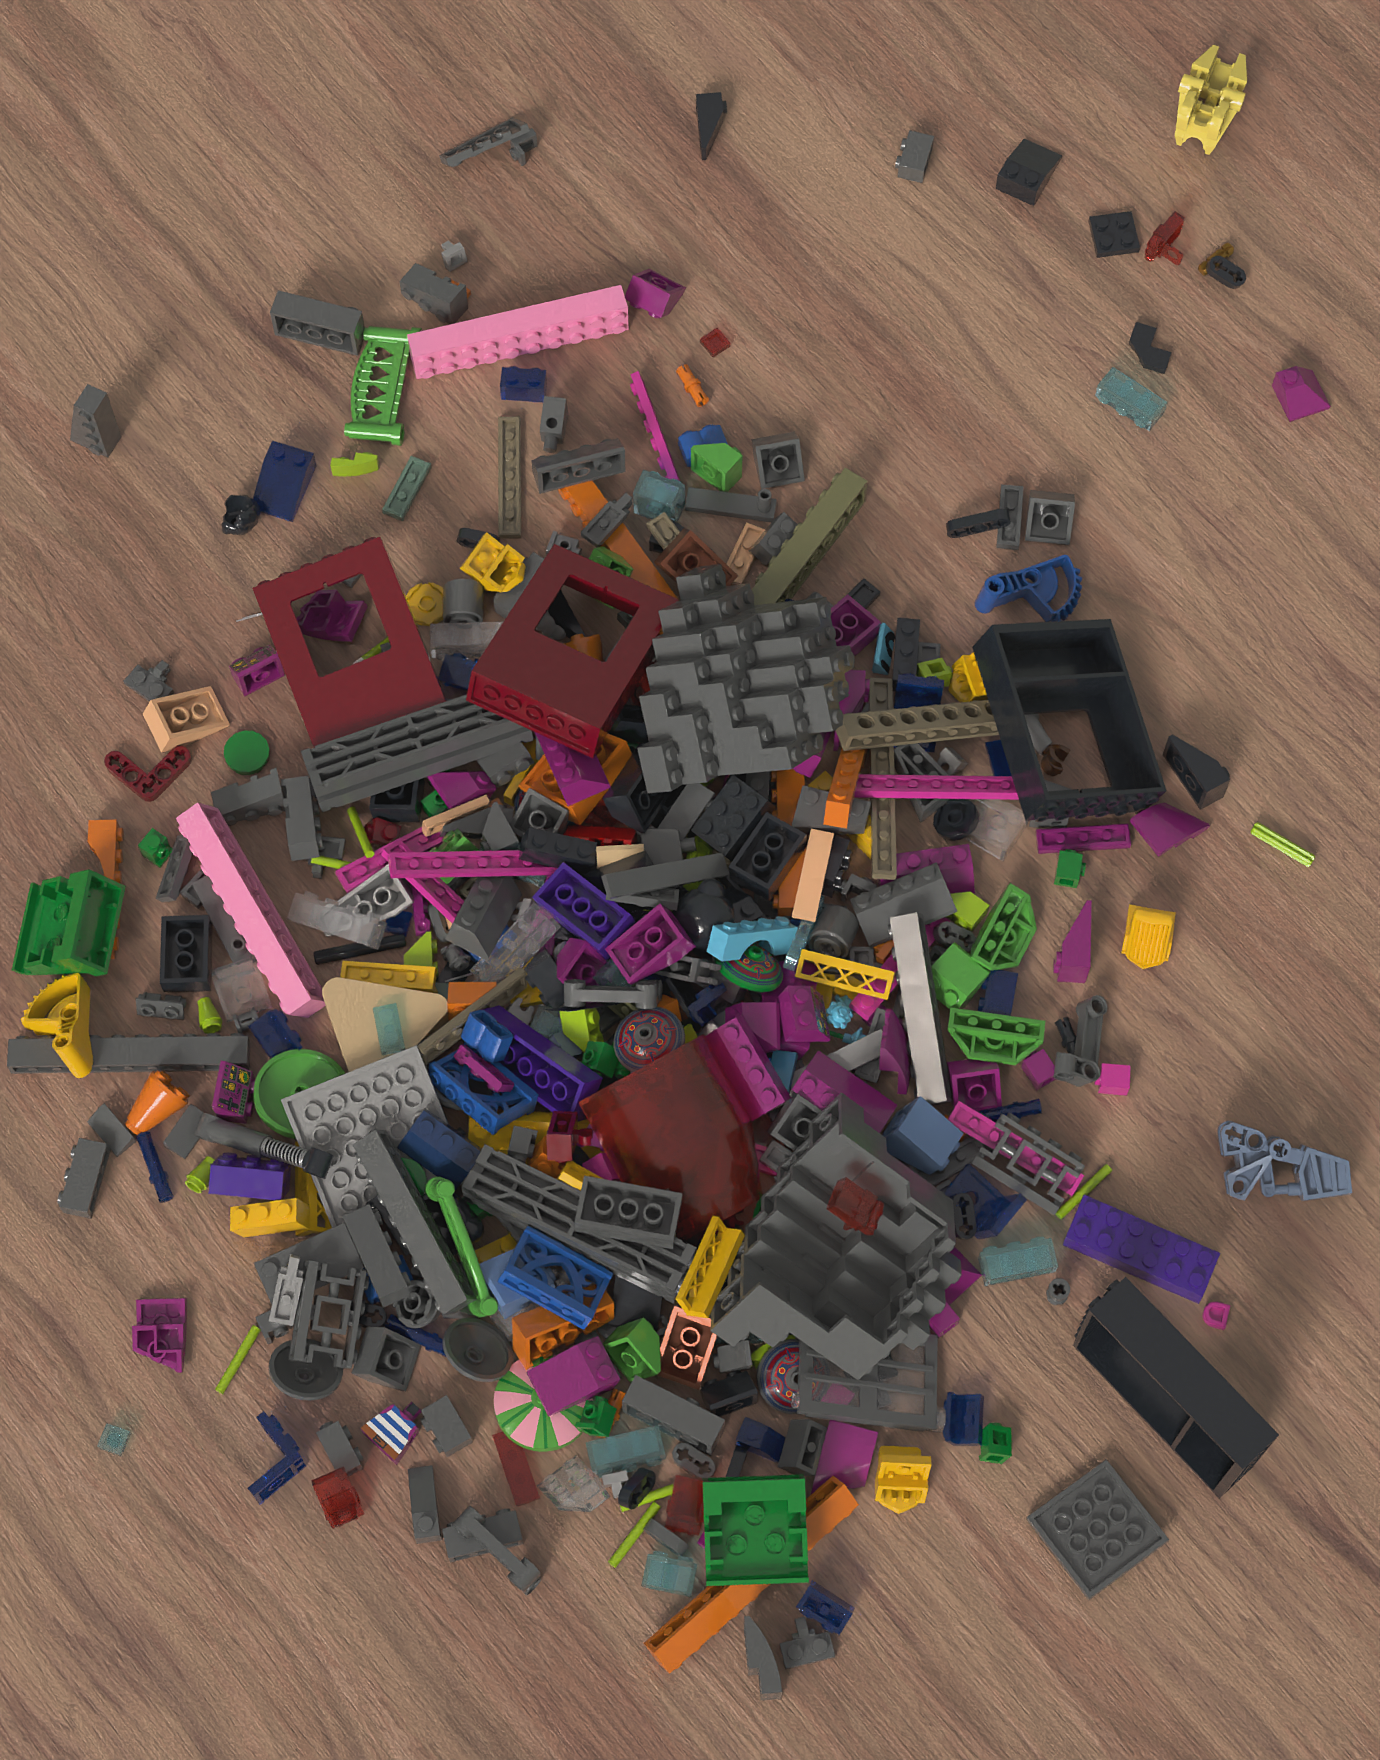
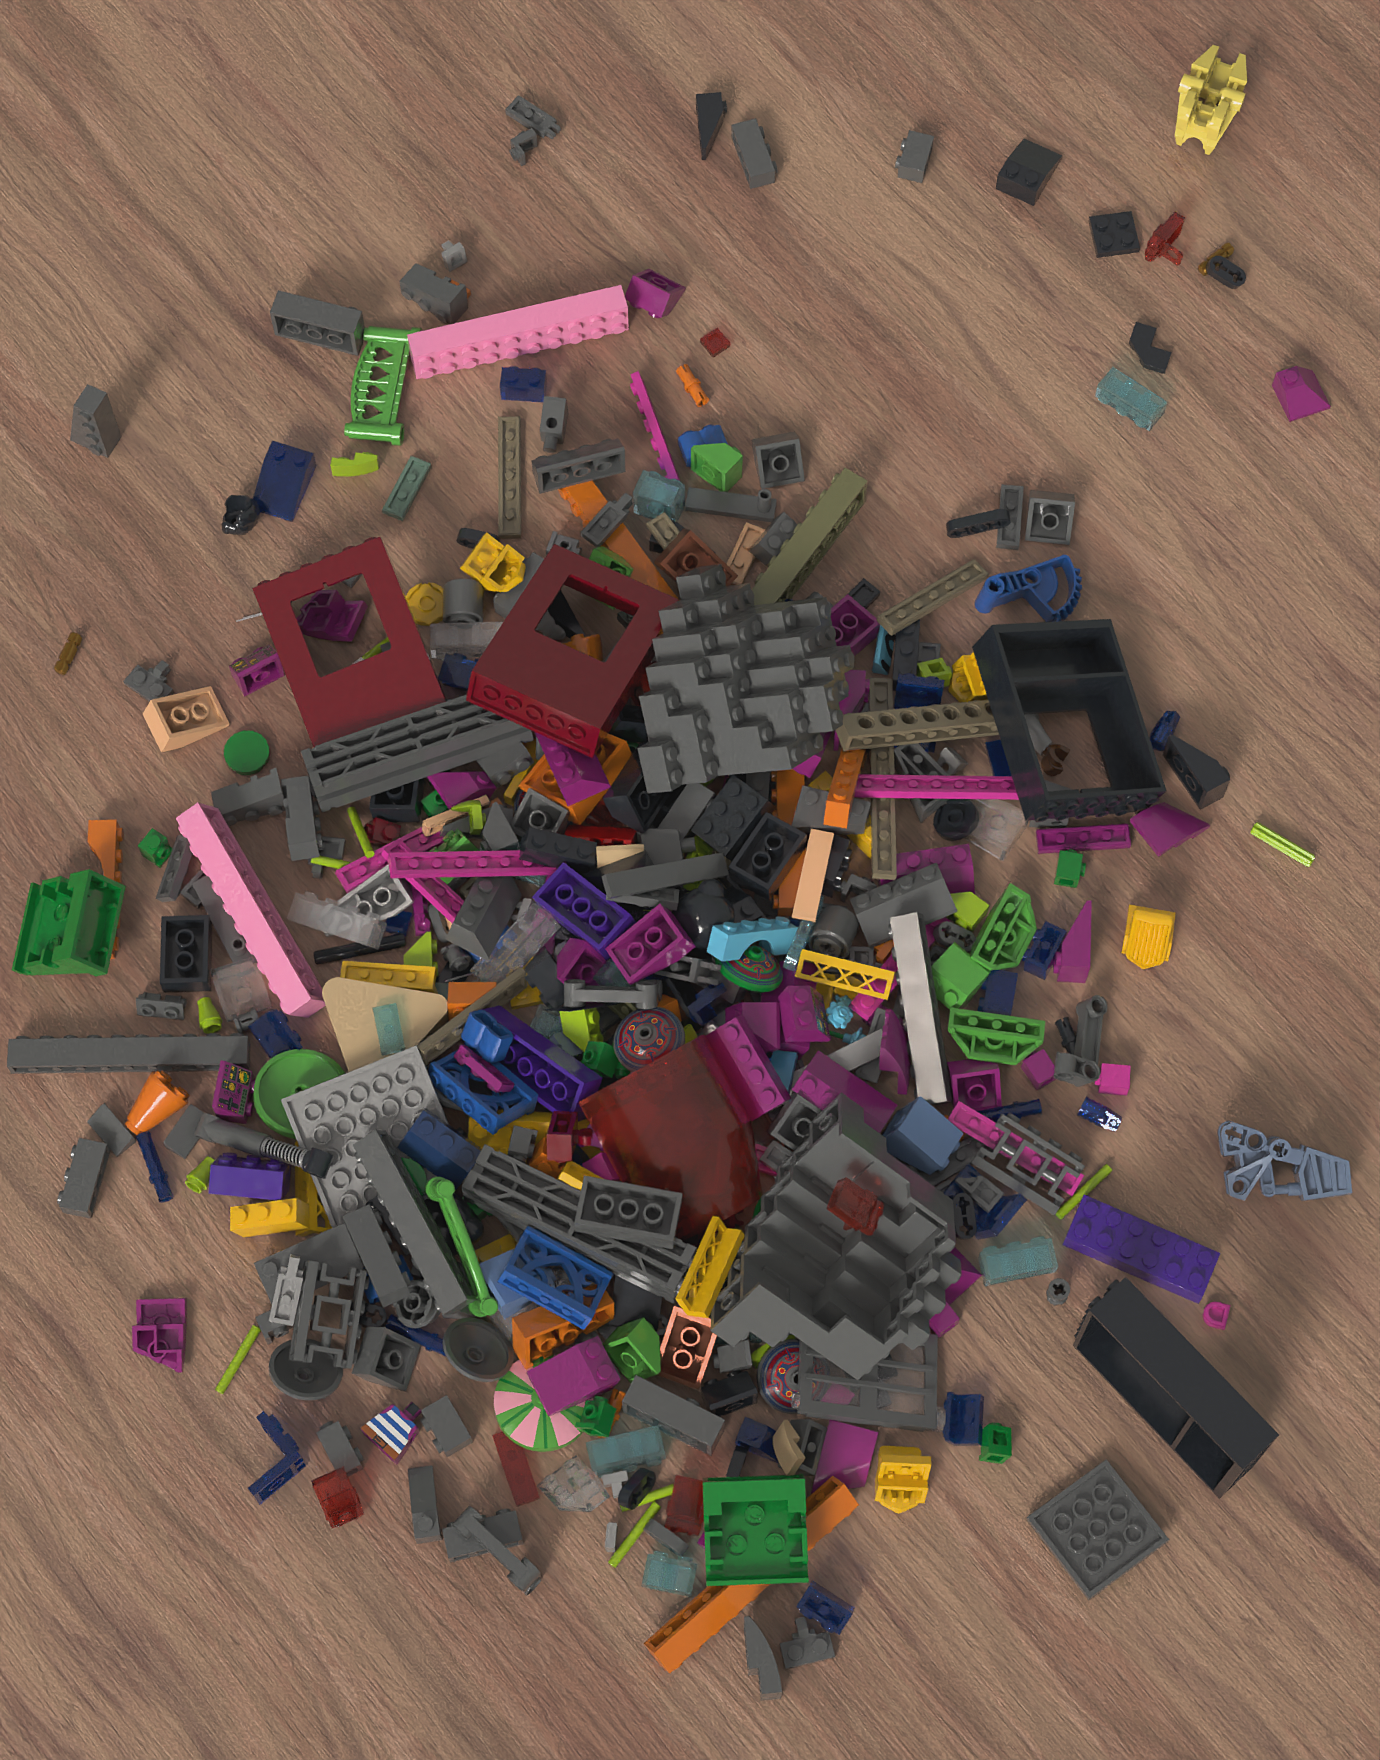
(67, 1020): yellow arm -> none
(68, 653): none -> pearl gold axle
(114, 1439): clear light blue plate -> none
(144, 779): dark red beam -> none
(476, 818): none -> lime plate
(495, 136): dark grey wing -> none
(514, 1008): light grey tile -> none
(533, 117): none -> dark grey hinge
(611, 1537): none -> light grey tile
(697, 1456): dark grey beam -> none
(753, 153): none -> dark grey brick
(786, 1448): none -> tan slope
(932, 597): none -> dark tan tile
(981, 1191): none -> dark grey slope
(1041, 956): none -> clear blue brick
(1099, 1114): none -> clear blue hinge
(1163, 729): none -> clear blue hinge

